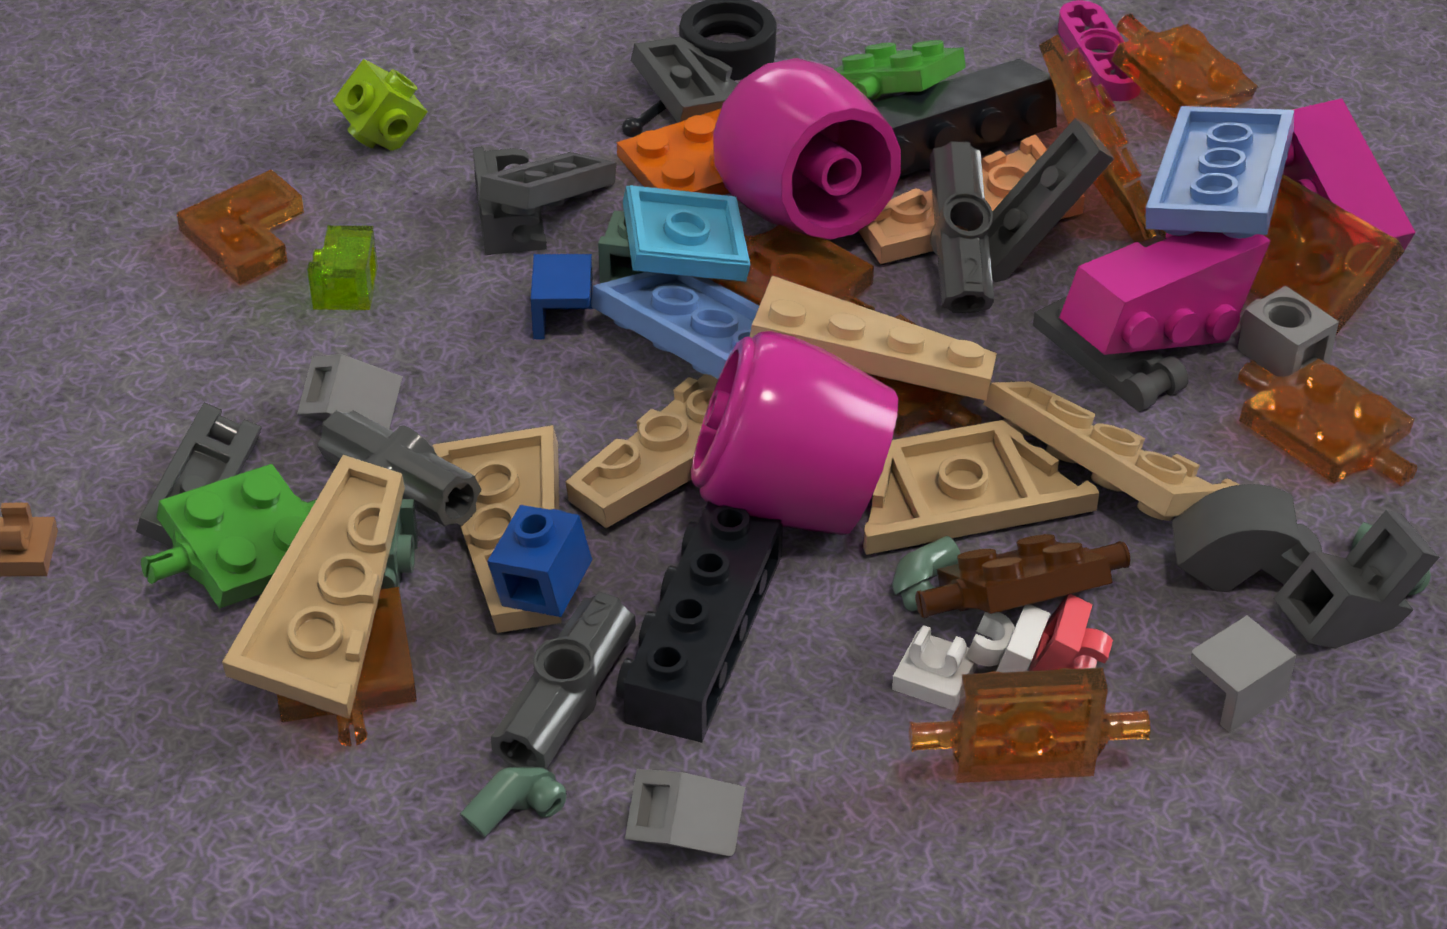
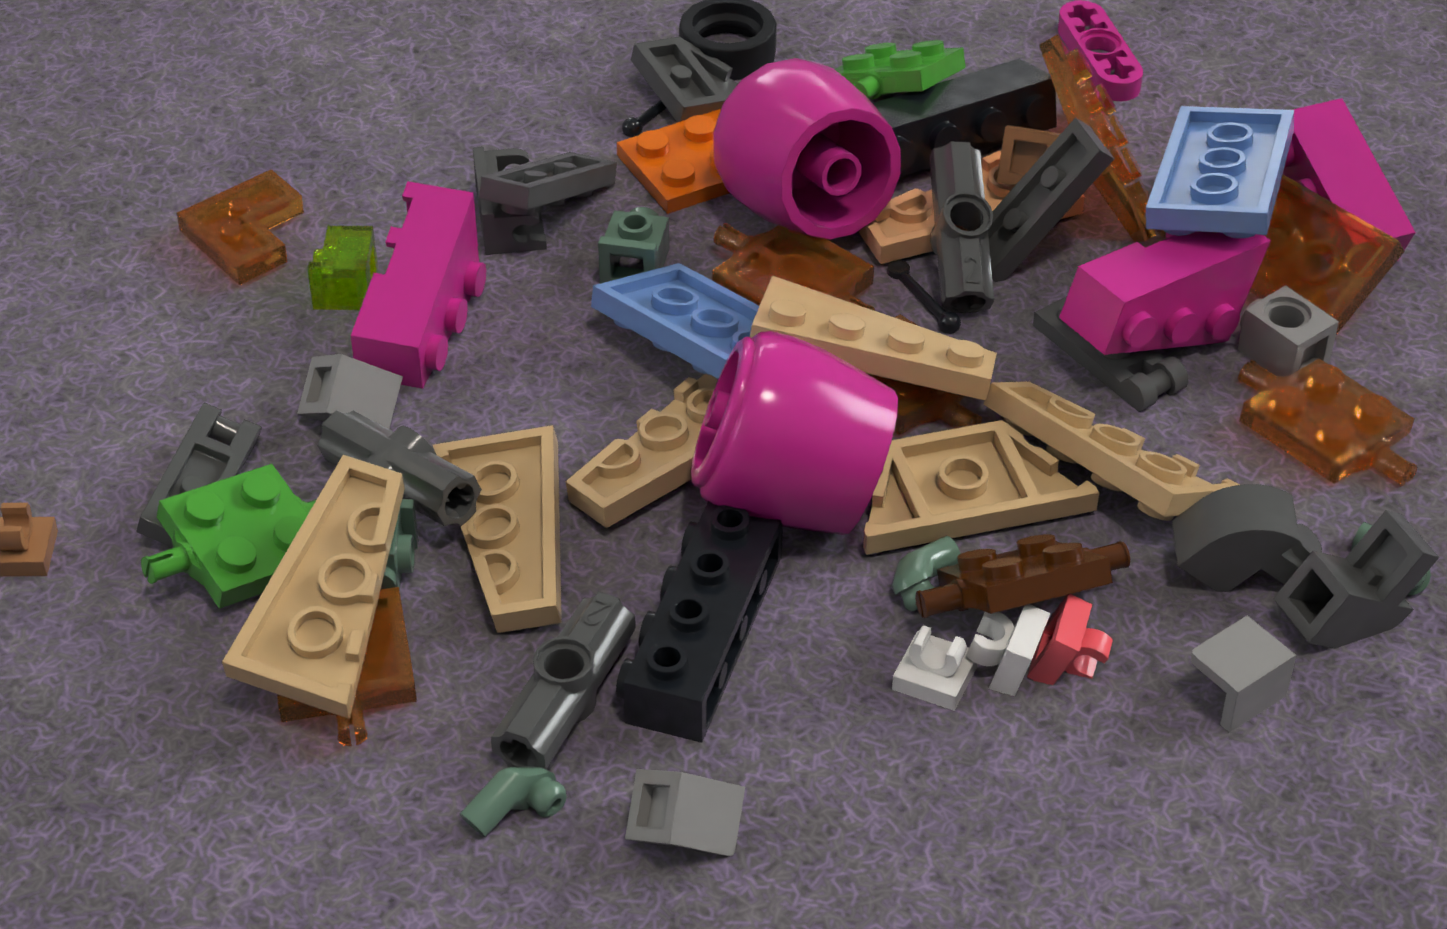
(380, 106): lime brick -> none
(425, 286): none -> dark pink wedge
(540, 560): blue brick -> none
(559, 283): blue panel -> none
(685, 233): medium azure tile -> none
(947, 321): none -> black hinge
(1021, 151): none -> medium nougat tile
(1029, 725): clear orange plate -> none
(1180, 67): clear orange plate -> none

